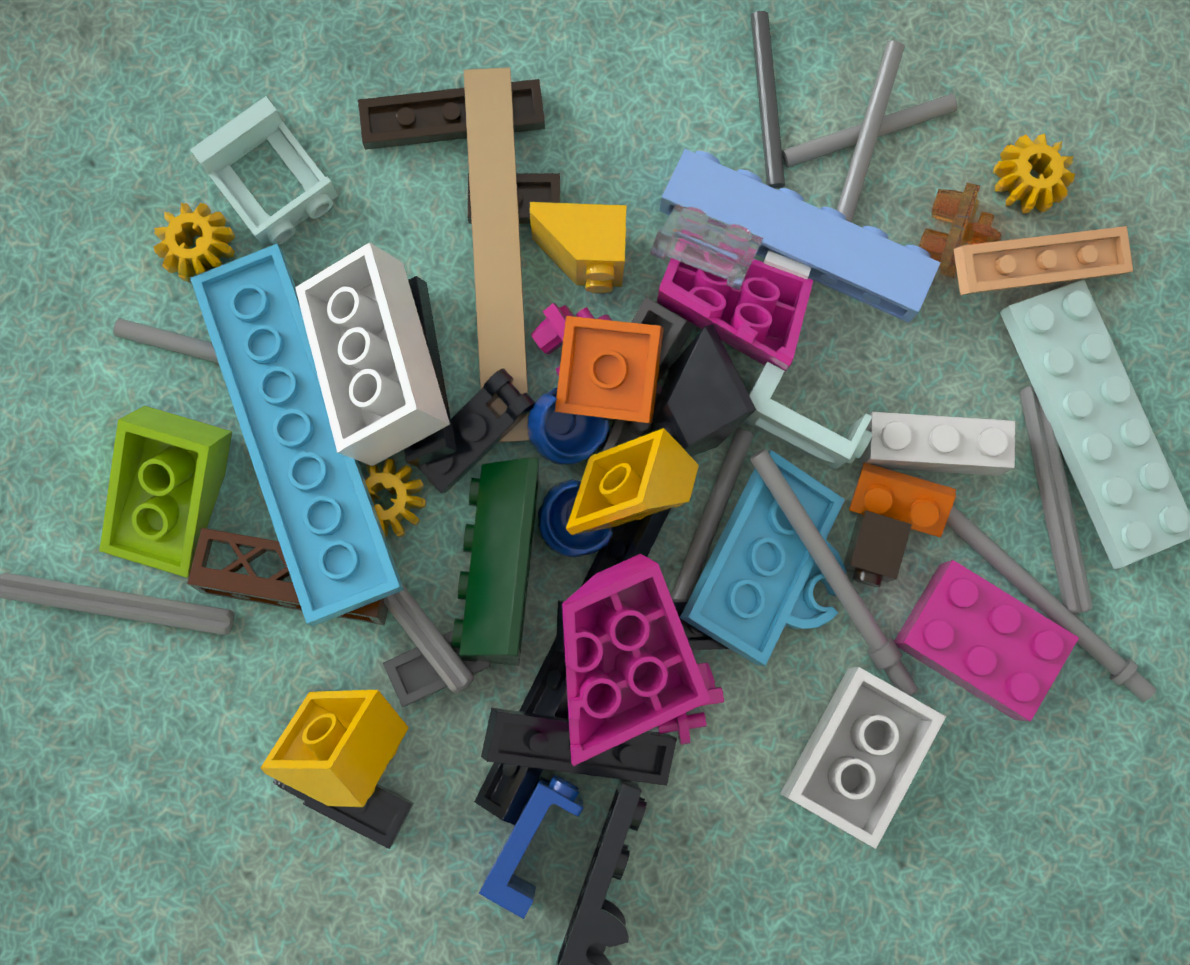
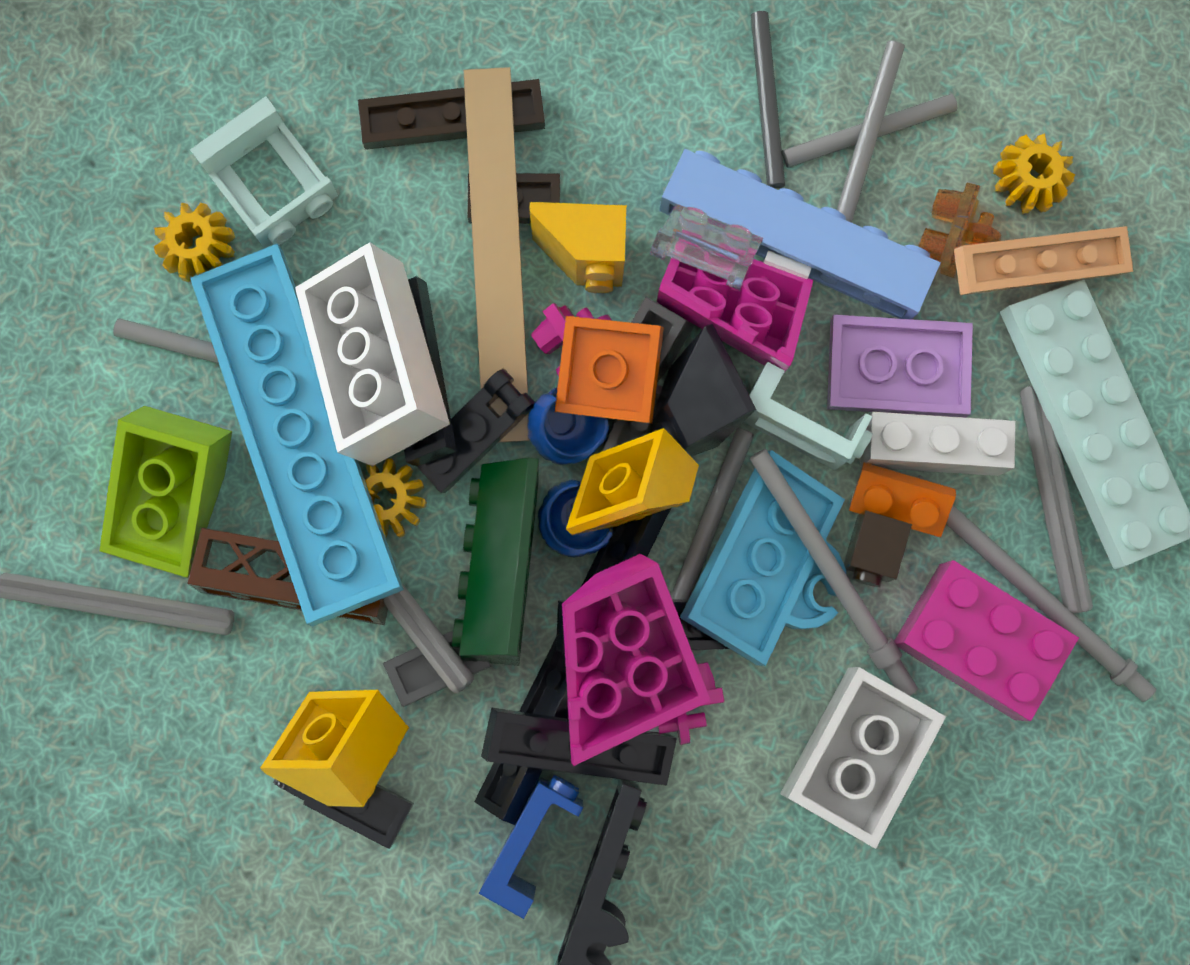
(900, 366): none -> lavender plate

